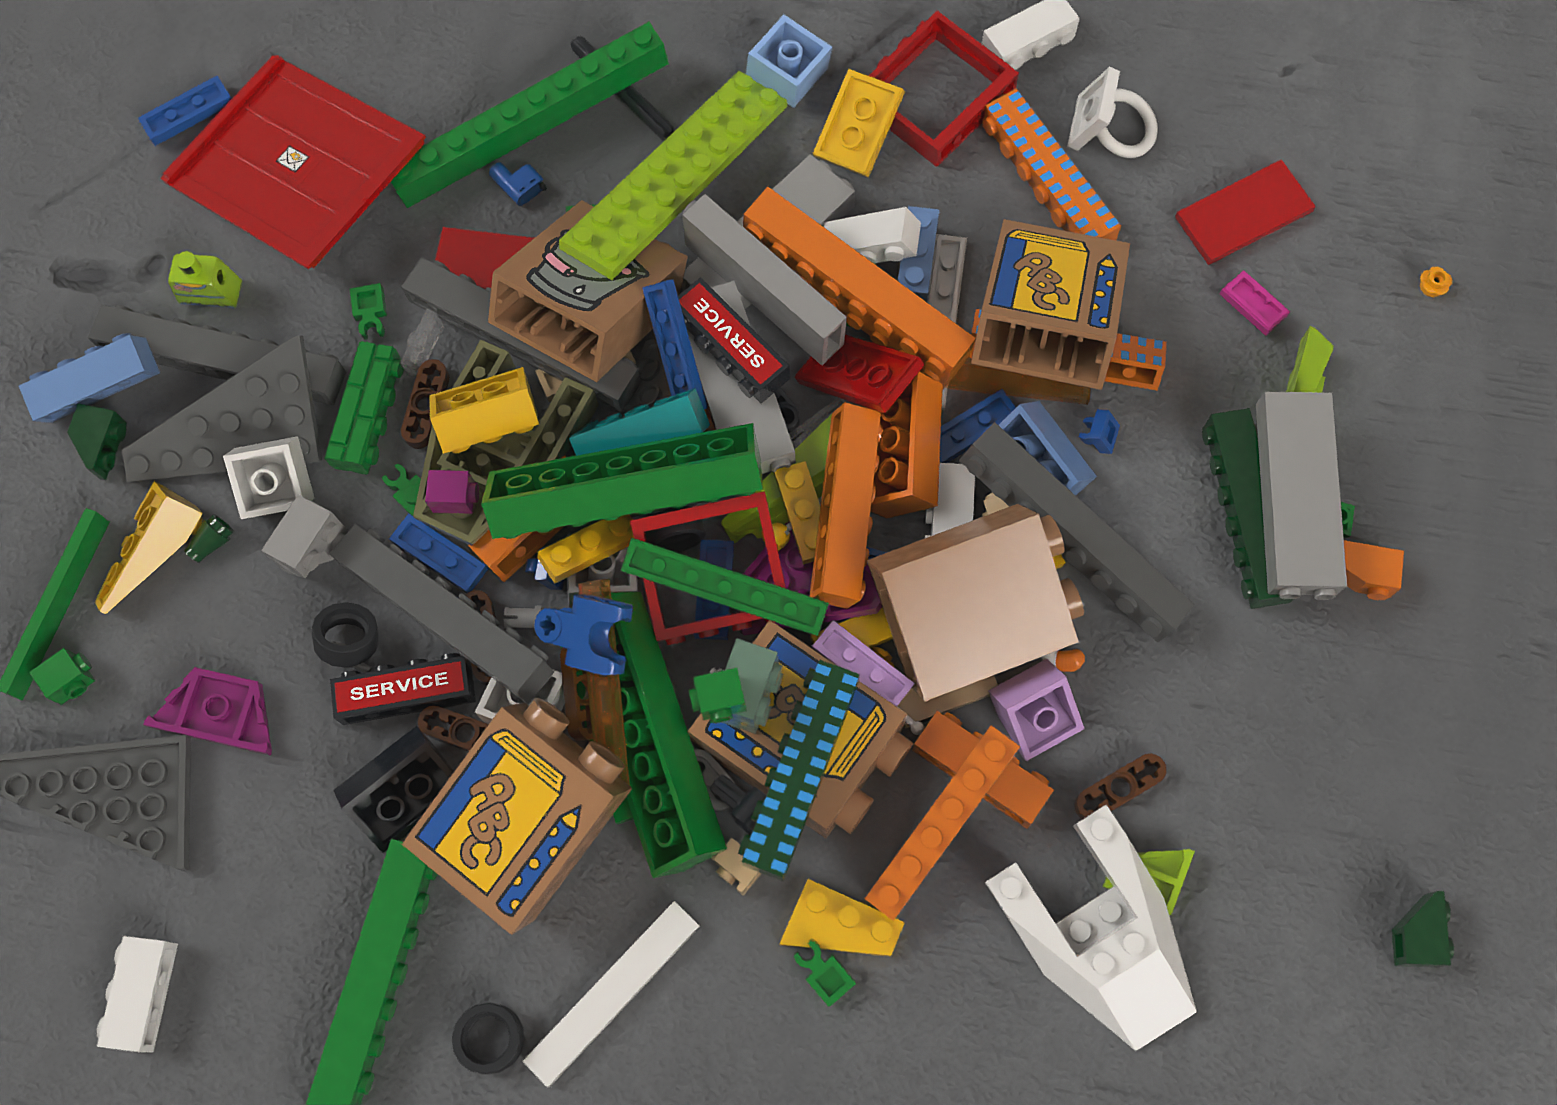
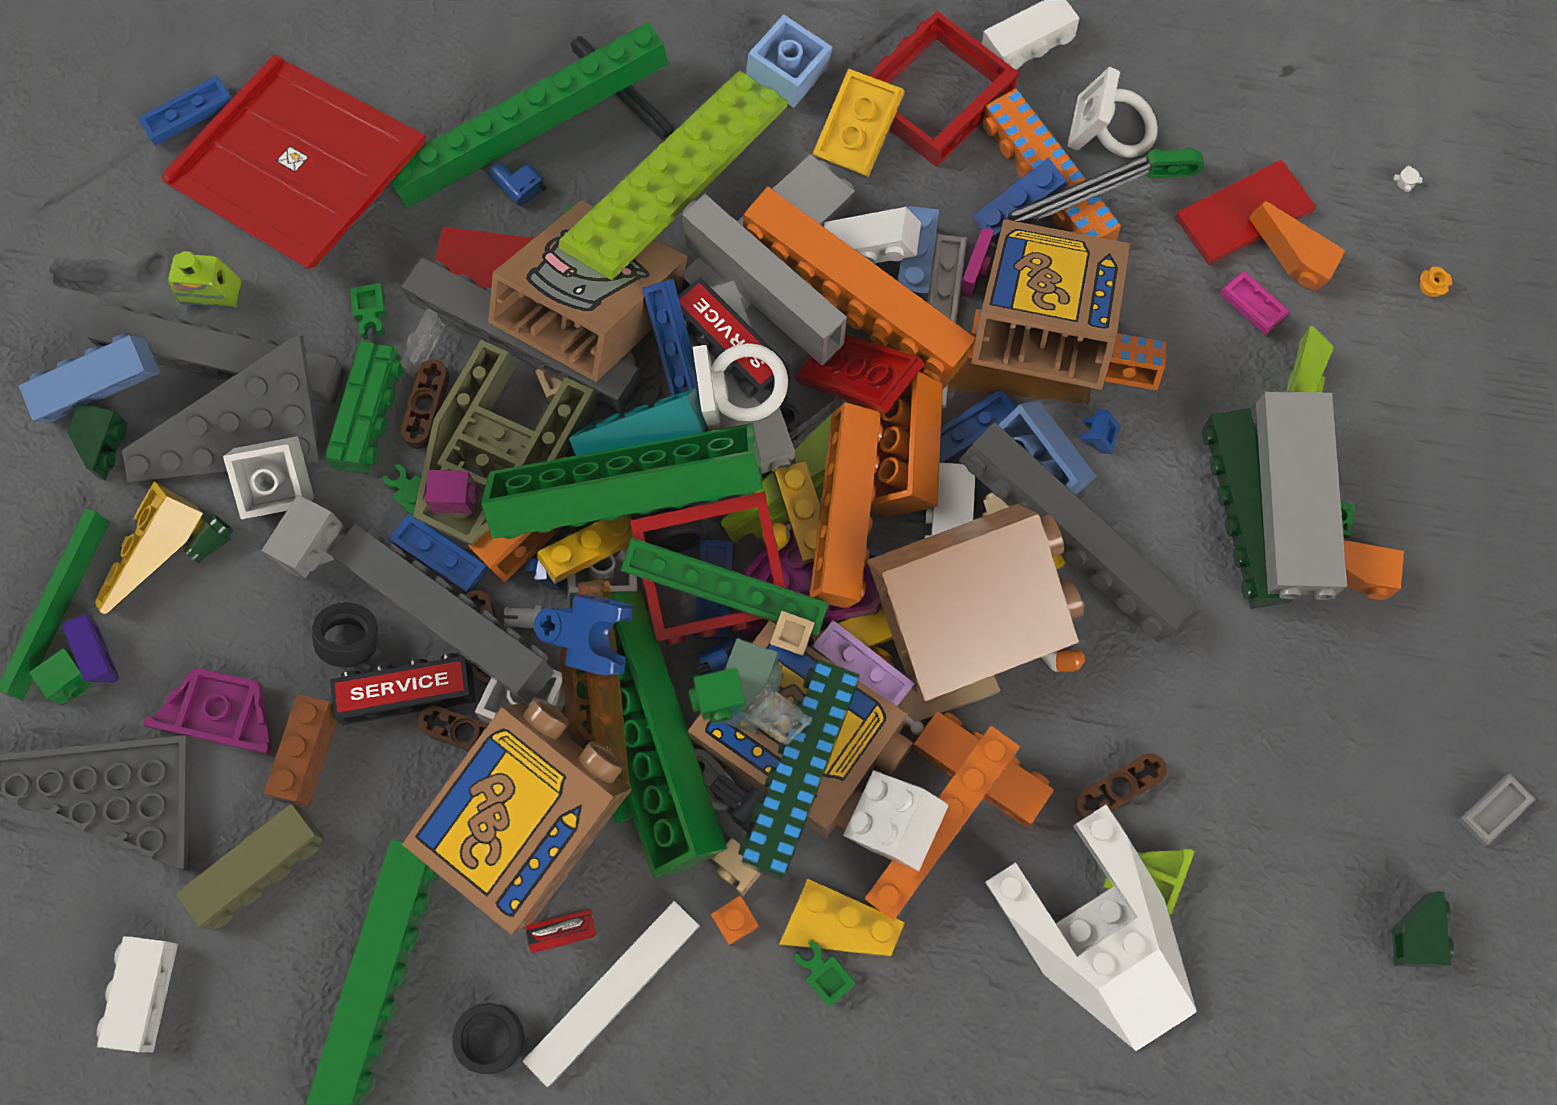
(90, 650): none -> dark purple slope
(250, 867): none -> olive brick
(302, 751): none -> dark orange brick
(395, 788): black slope -> none
(483, 411): yellow slope -> none
(560, 931): none -> sticker
(714, 390): none -> white tile
(716, 657): none -> blue piece
(735, 920): none -> orange plate
(776, 715): none -> clear plate
(792, 633): none -> tan plate
(896, 820): none -> white brick
(978, 263): none -> dark pink plate
(1035, 185): none -> blue plate
(1037, 708): lavender slope -> none
(1081, 191): none -> axle
(1175, 163): none -> green plate
(1298, 248): none -> orange slope
(1408, 178): none -> white piece
(1496, 810): none -> light grey tile

